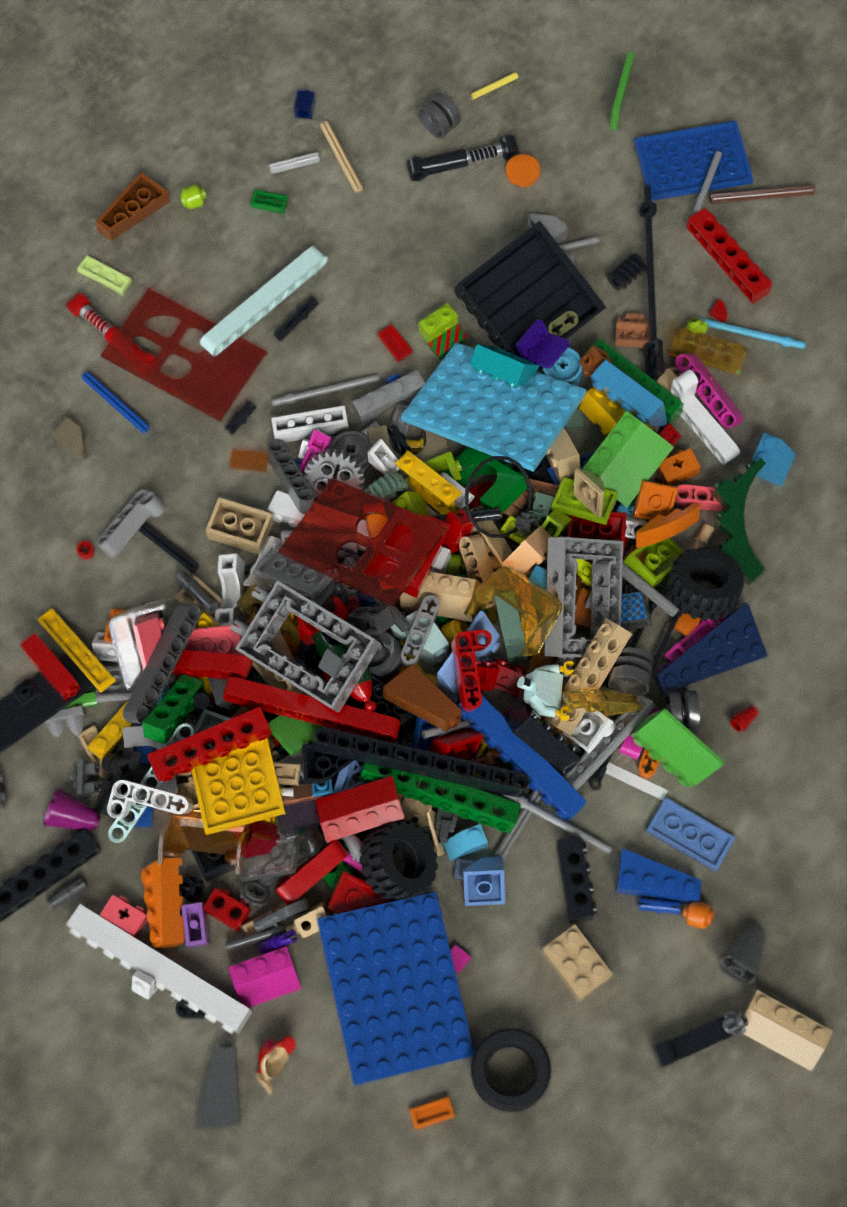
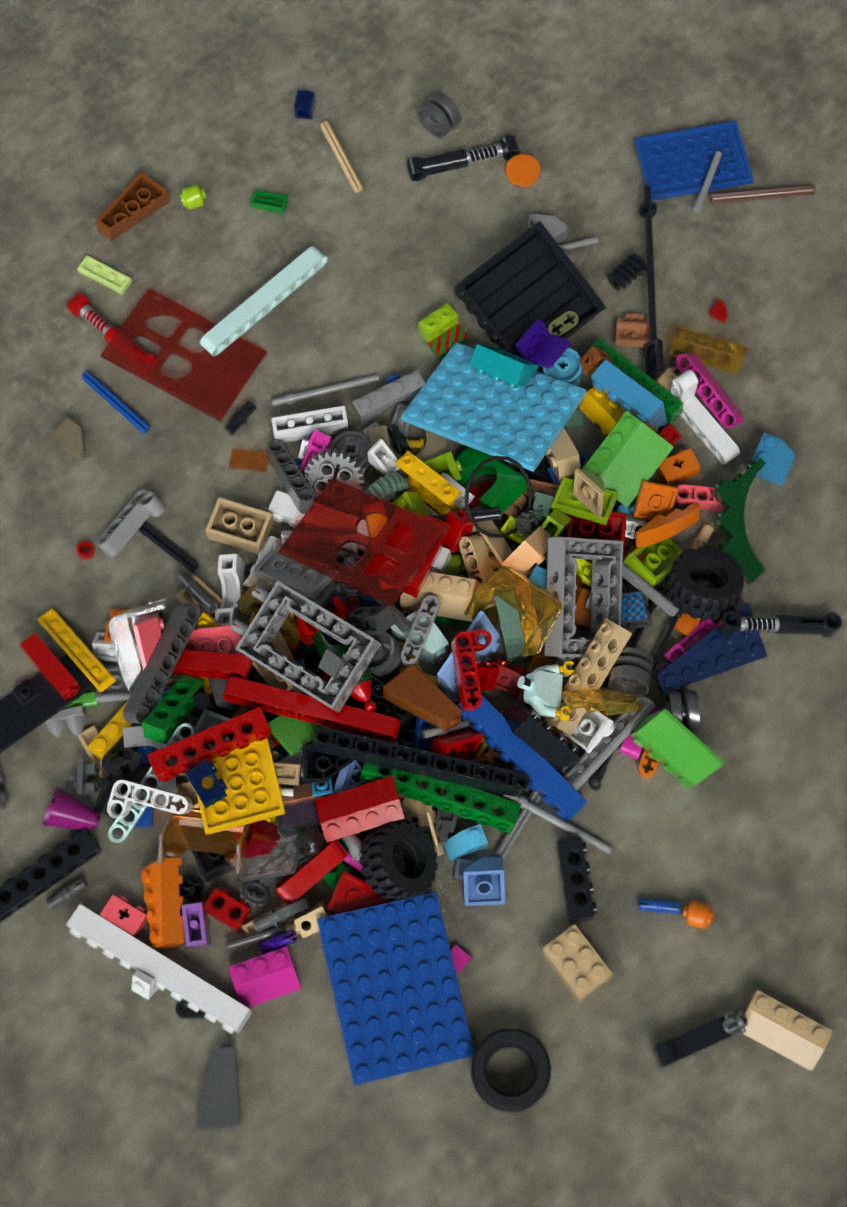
(210, 794): none -> clear blue brick
(272, 1059): tan hair -> none
(294, 162): light grey axle -> none
(300, 314): black pin -> none
(394, 343): red tile -> none
(432, 1112): orange tile -> none
(453, 628): yellow head -> none
(494, 85): light yellow bar -> none
(622, 90): bright green tile -> none
(636, 781): white sticker -> none
(654, 880): blue wedge -> none
(690, 834): medium blue tile -> none
(697, 325): lime gear -> none
(730, 265): red brick -> none
(742, 719): red cone -> none
(744, 955): dark grey cone -> none
(781, 624): none -> black piece
(786, 341): medium azure bar -> none

